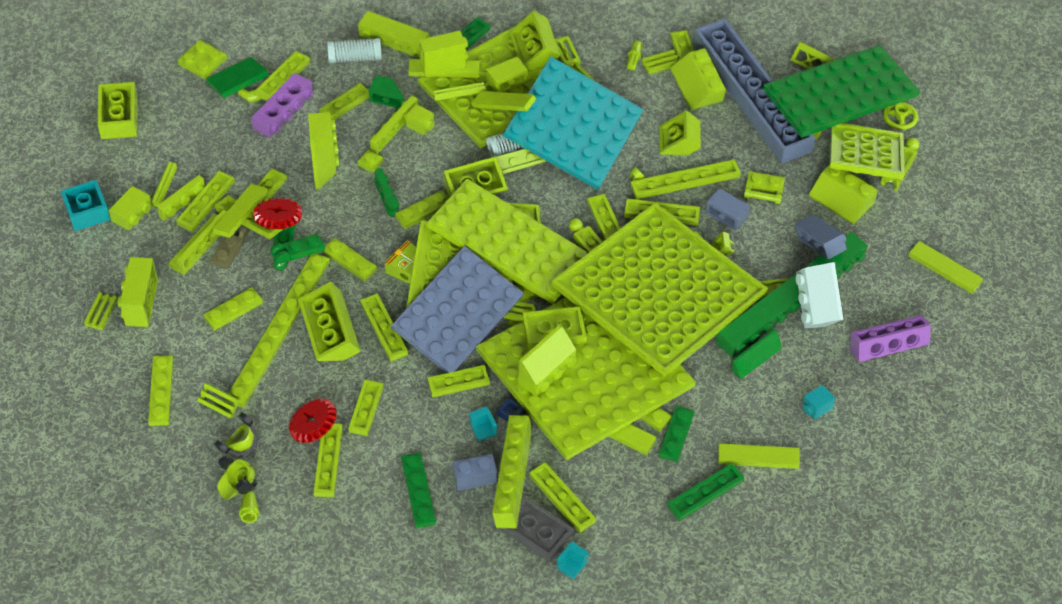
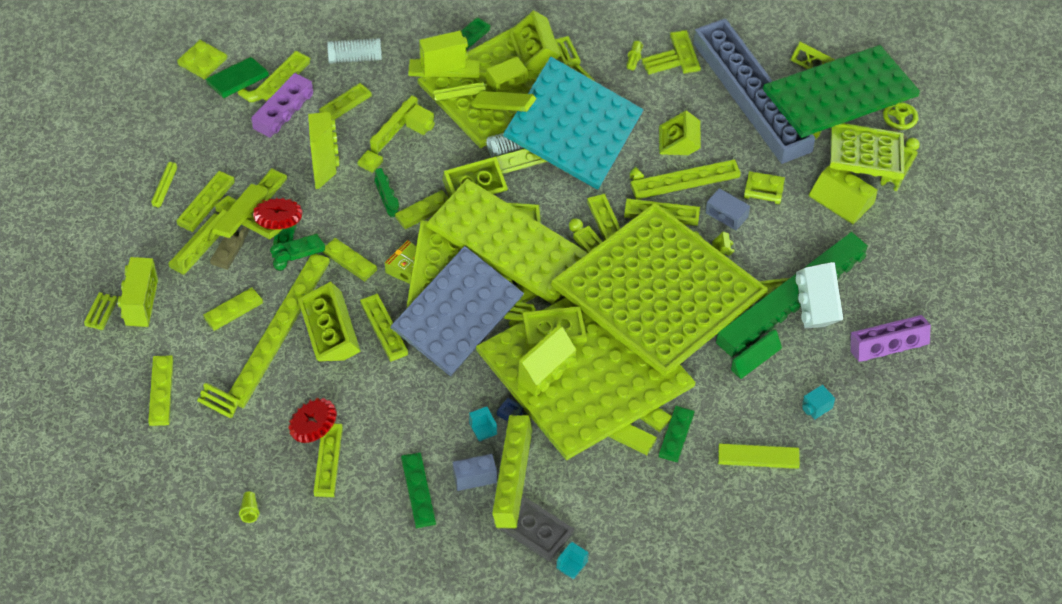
(85, 205): teal brick -> none
(117, 110): lime brick -> none
(130, 208): lime brick -> none
(180, 198): lime plate -> none
(237, 478): lime cap -> none
(242, 440): cap -> none
(366, 408): lime plate -> none
(385, 92): green slope -> none
(391, 33): lime brick -> none
(458, 381): lime plate -> none
(562, 497): lime plate -> none
(698, 80): lime slope -> none
(705, 492): green plate -> none
(821, 236): sand blue brick -> none
(946, 267): lime tile -> none

